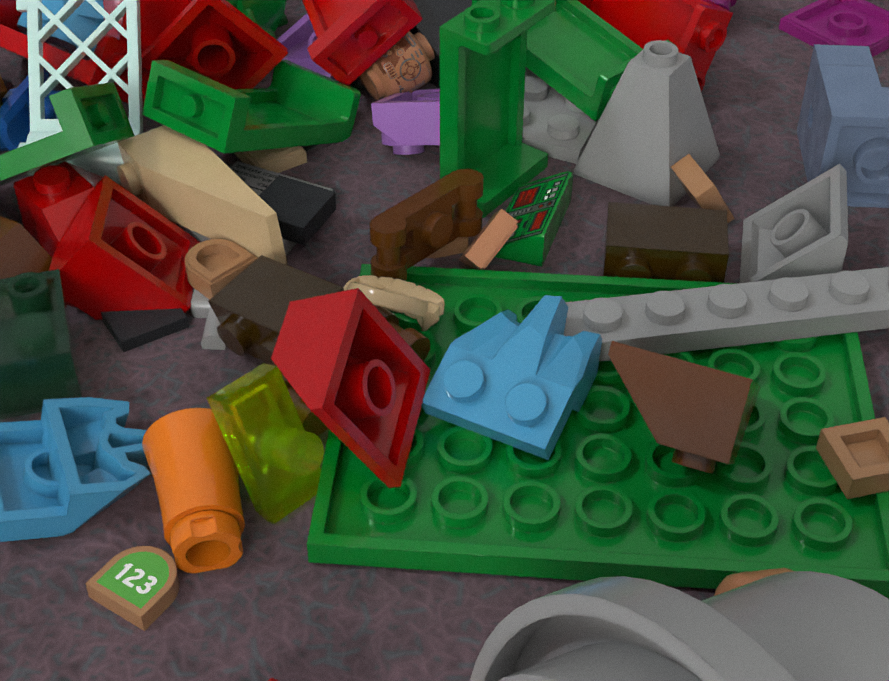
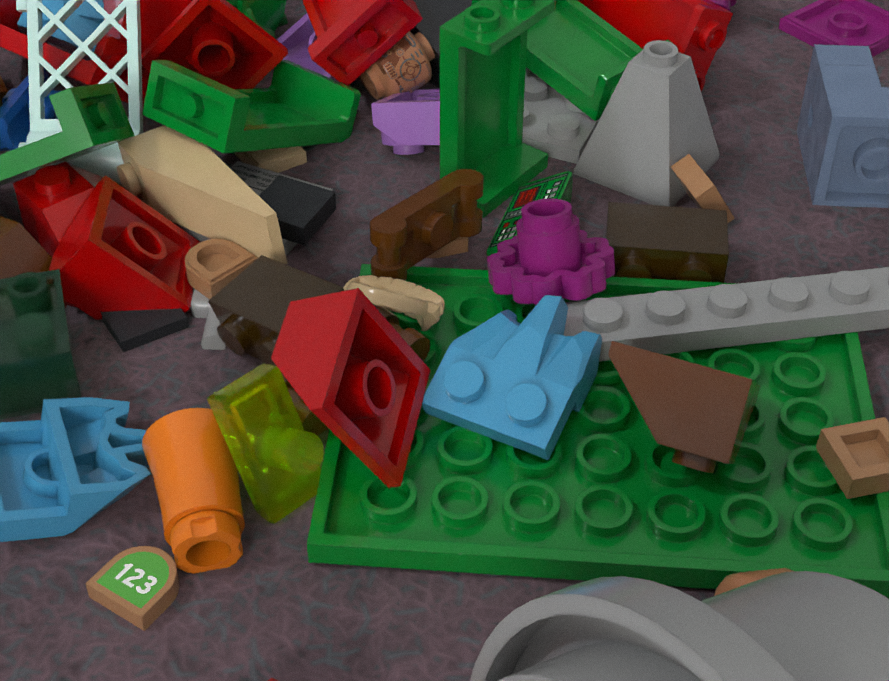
(489, 241): nougat tile -> none
(550, 256): none -> magenta plant
(799, 232): light grey slope -> none

